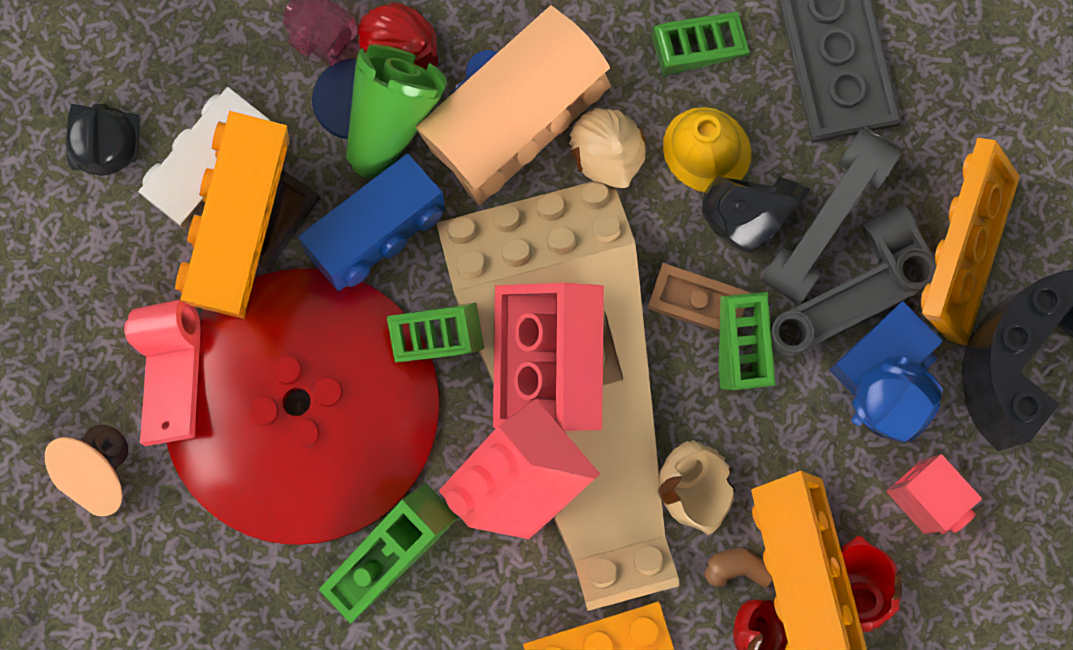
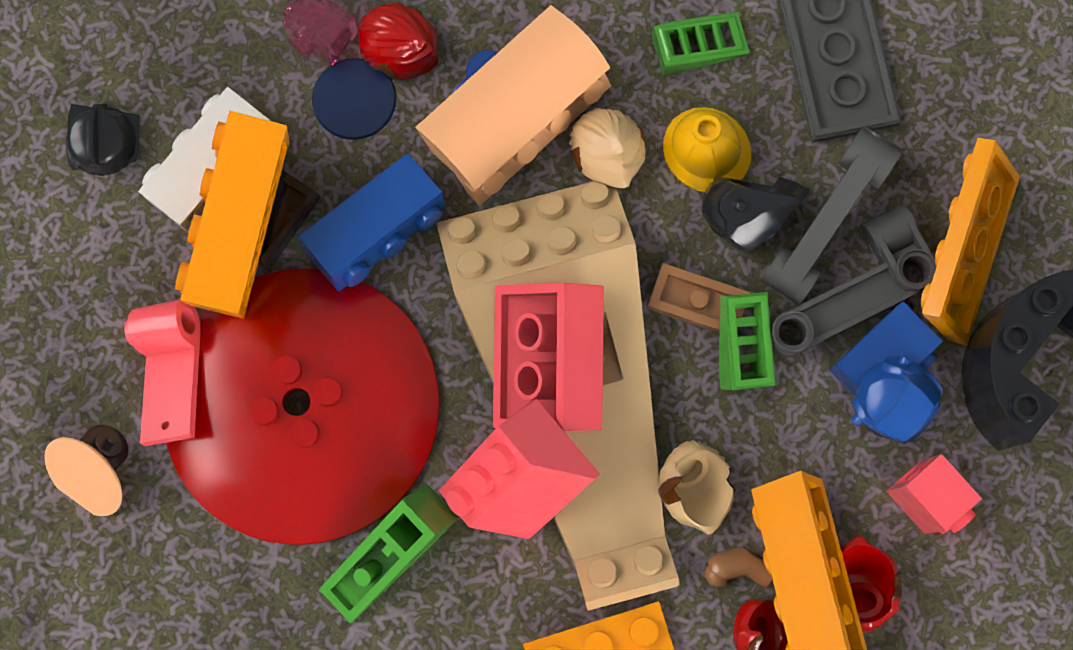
(387, 105): bright green cone -> none
(467, 328): bright green slope -> none

